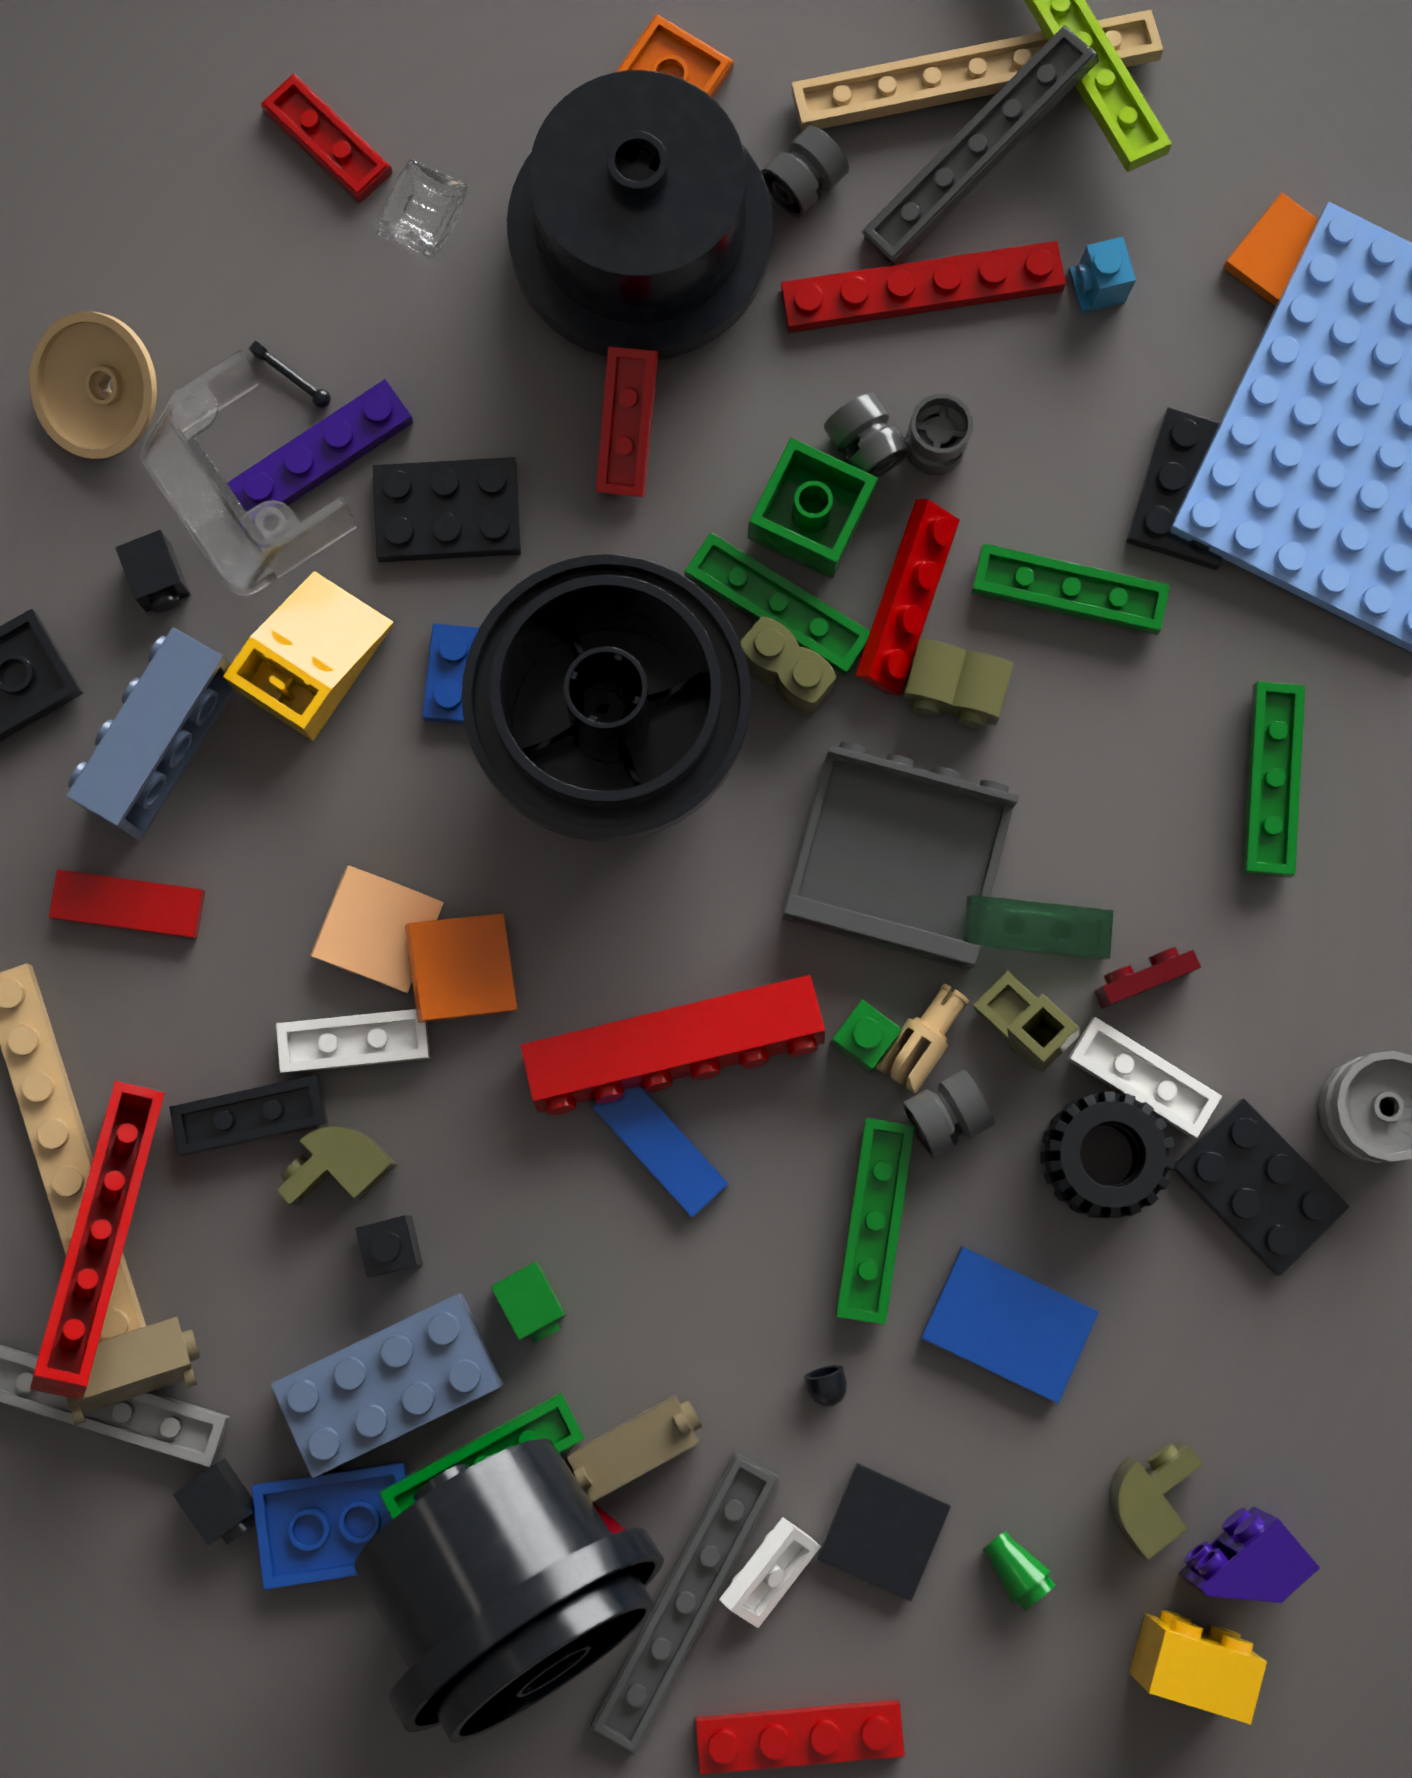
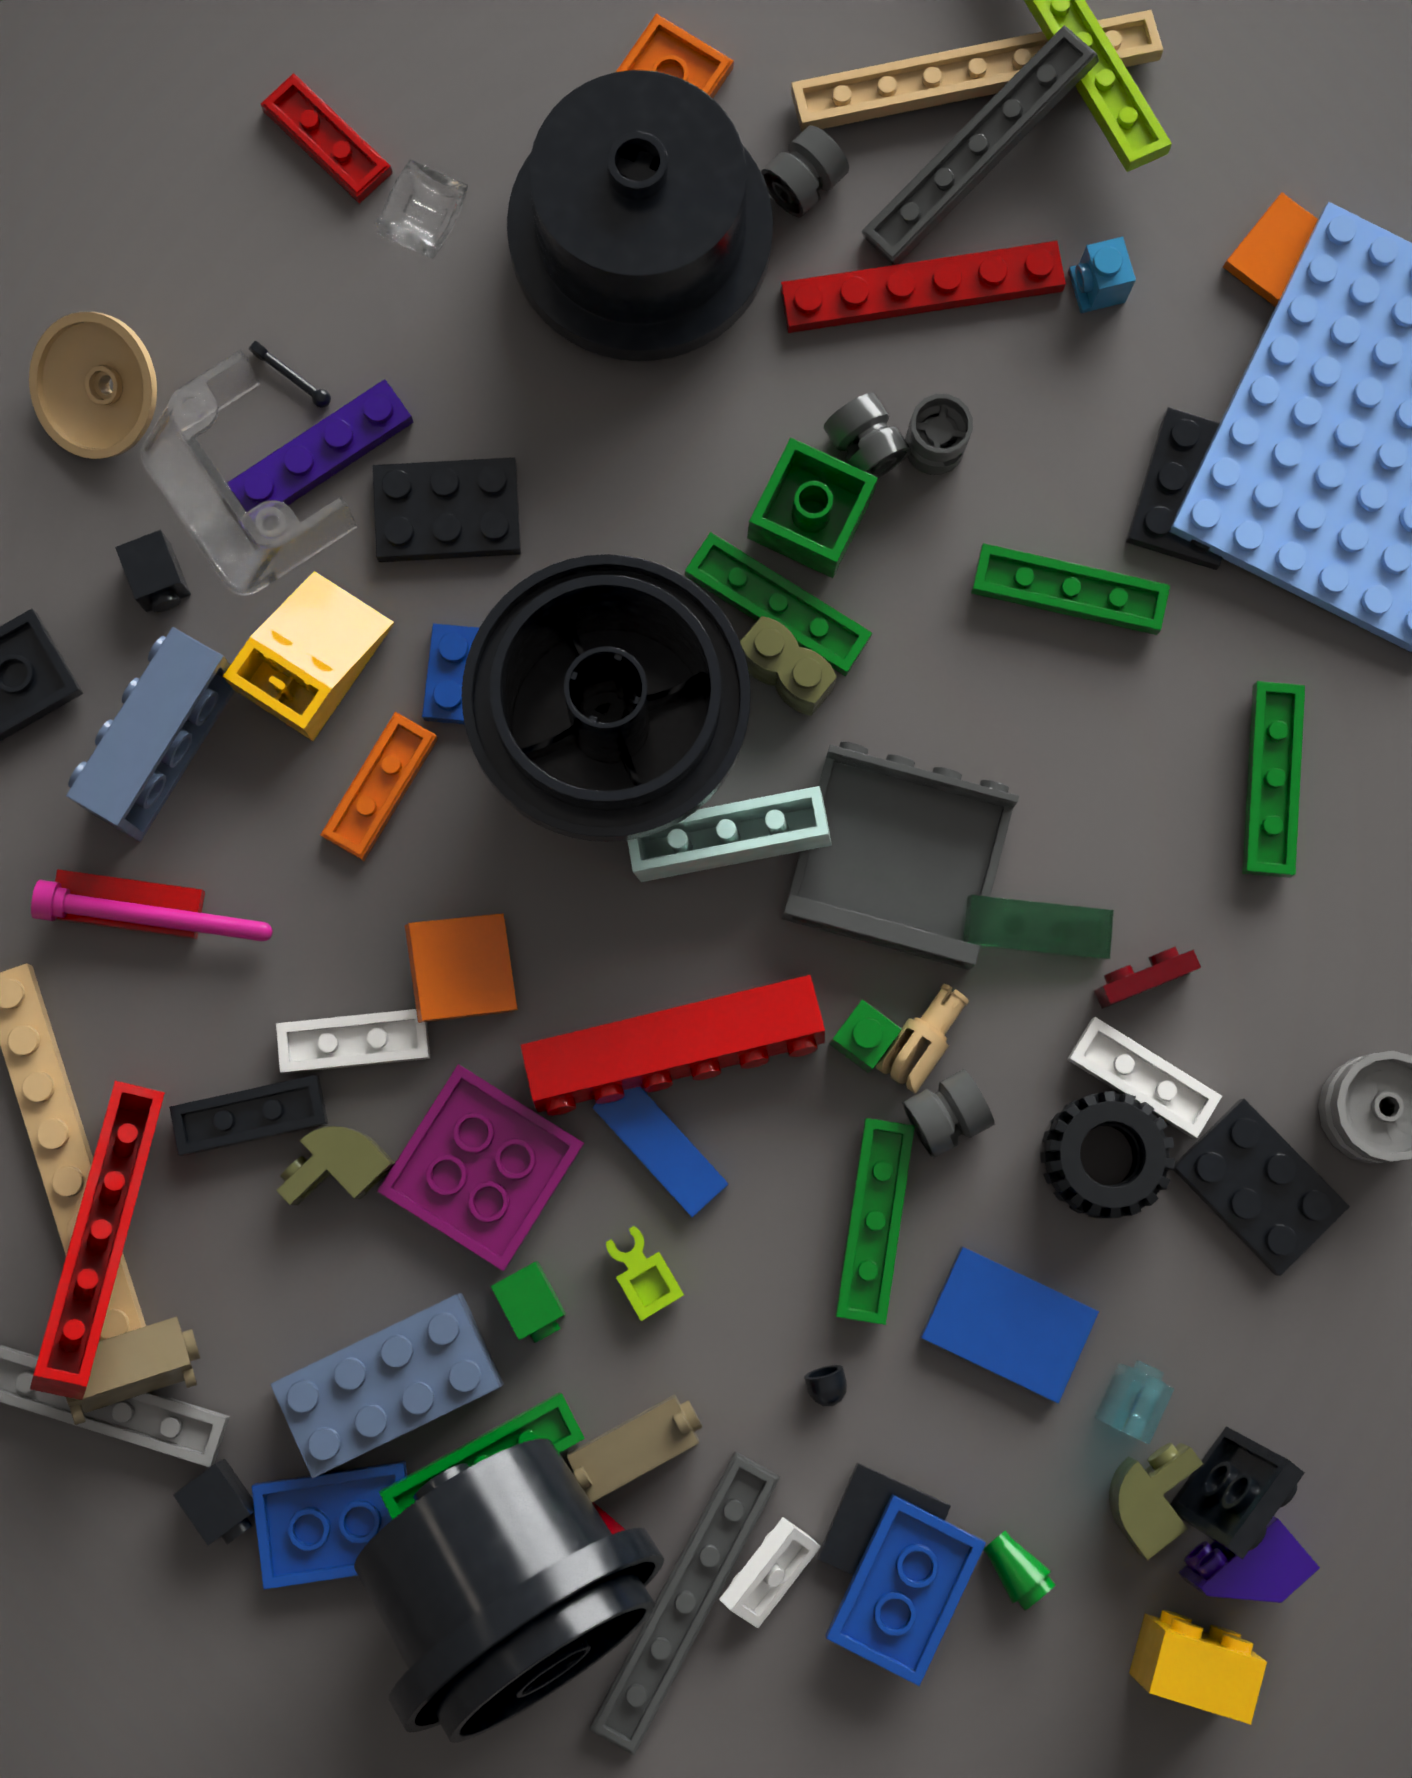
(53, 901): none -> dark pink piece
(367, 927): light nougat slope -> none
(379, 786): none -> orange tile
(389, 1246): black brick -> none
(481, 1167): none -> magenta plate
(626, 421): red plate -> none
(648, 1280): none -> lime plate
(734, 835): none -> light aqua brick
(799, 1736): red plate -> none
(905, 1590): none -> blue plate
(907, 597): red plate -> none
(957, 683): olive brick -> none
(1030, 1024): olive brick -> none
(1135, 1400): none -> clear light blue brick
(1237, 1492): none -> black plate

